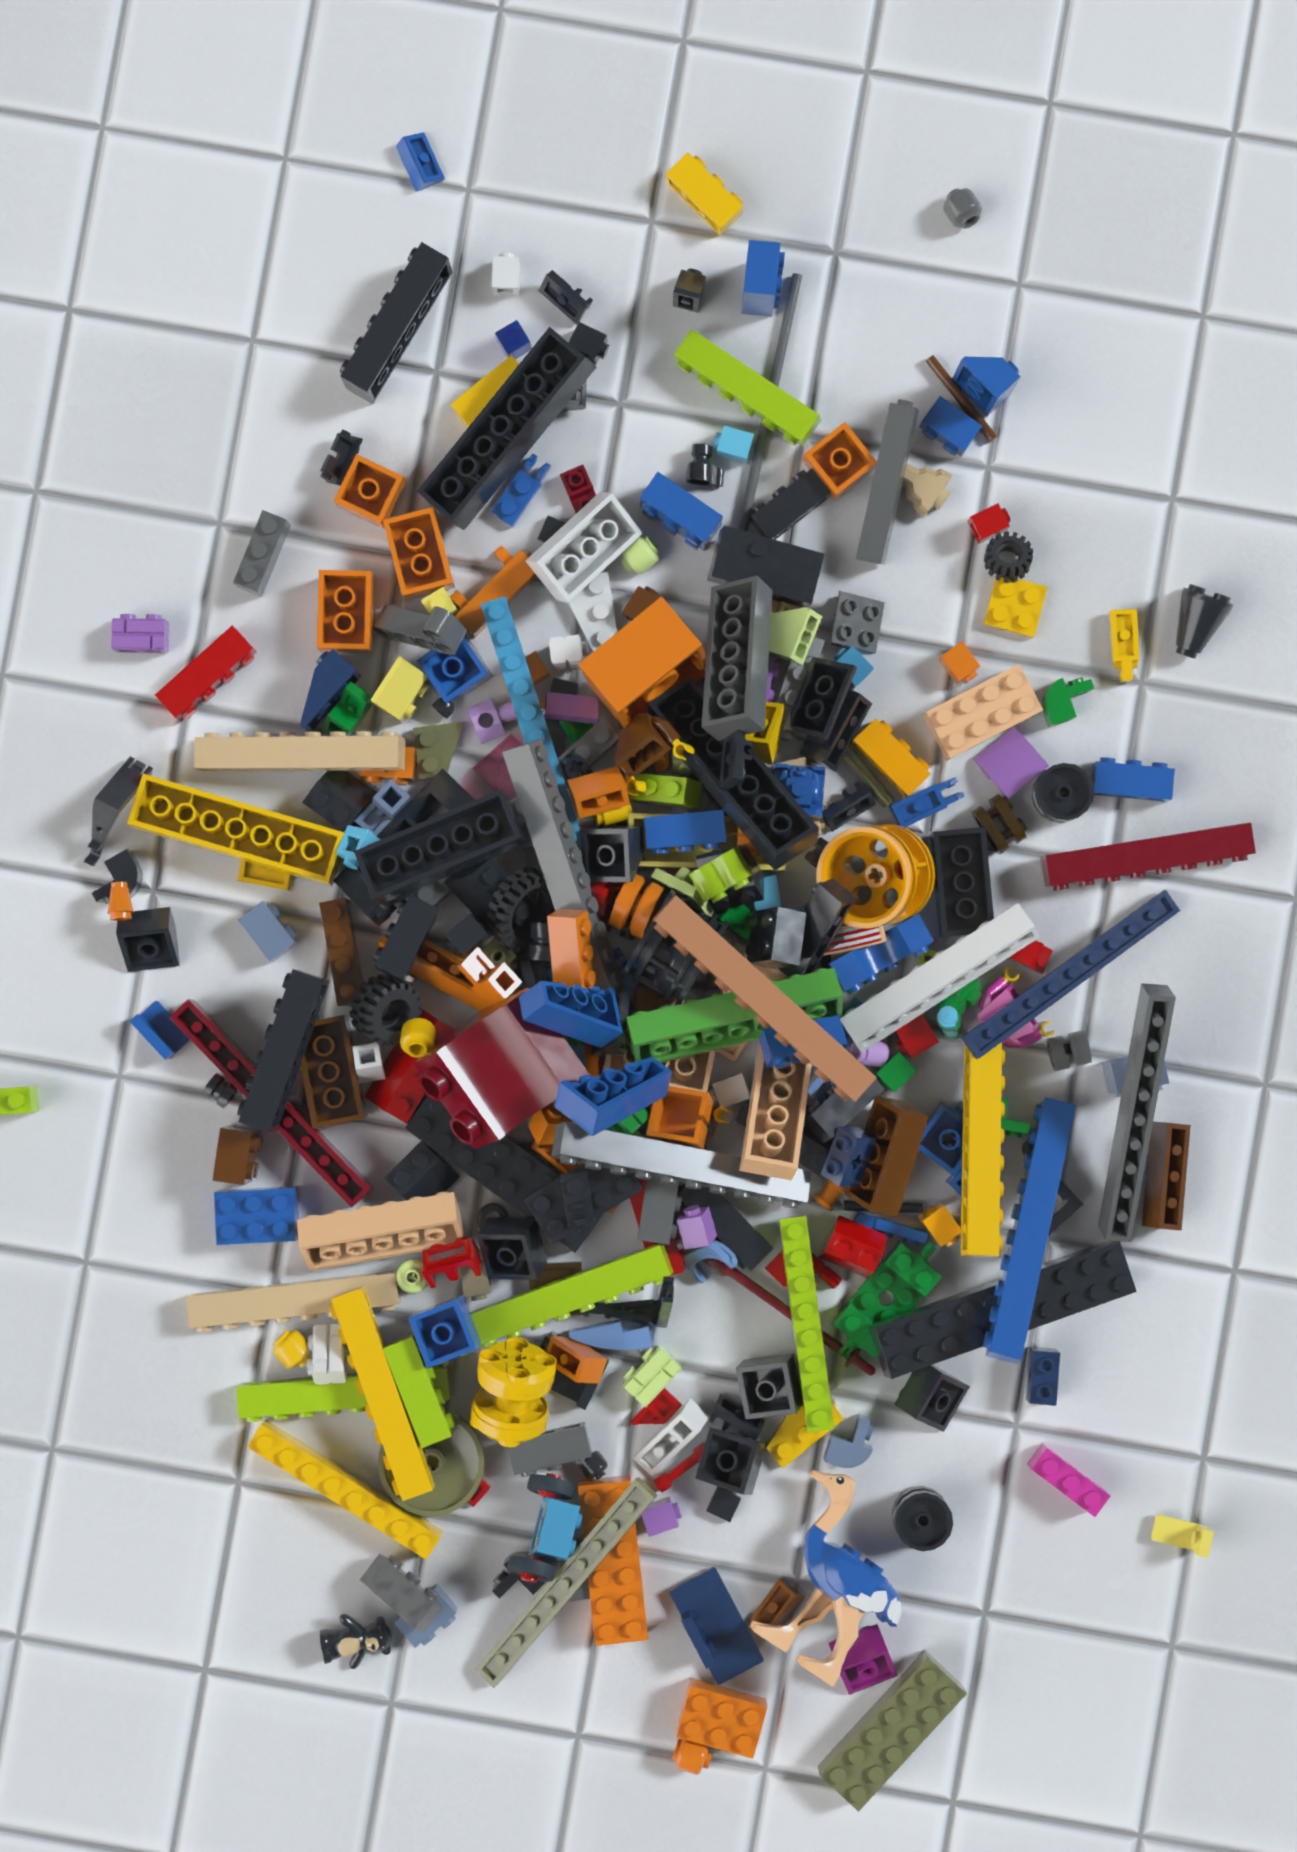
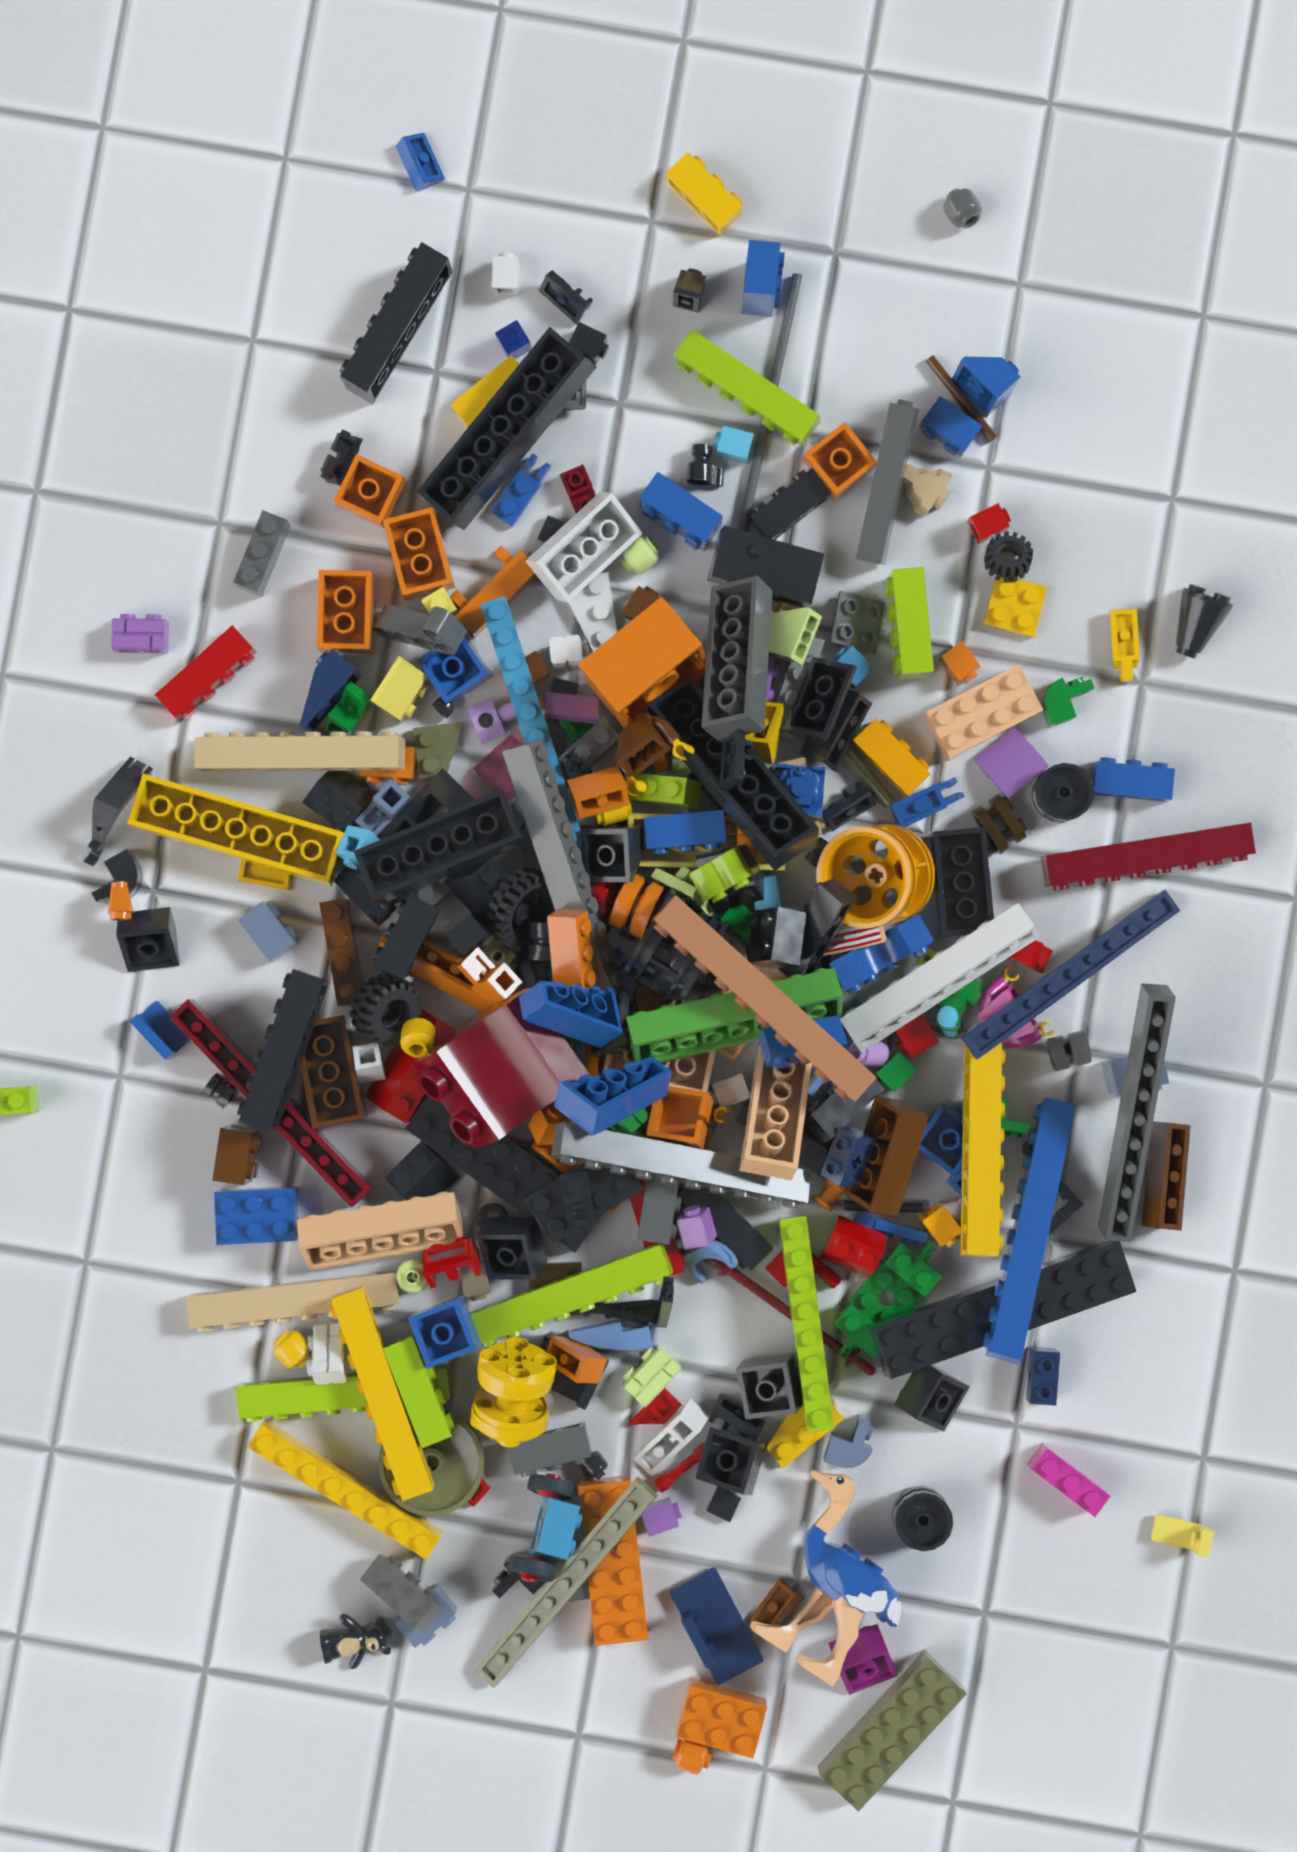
(910, 624): none -> lime brick

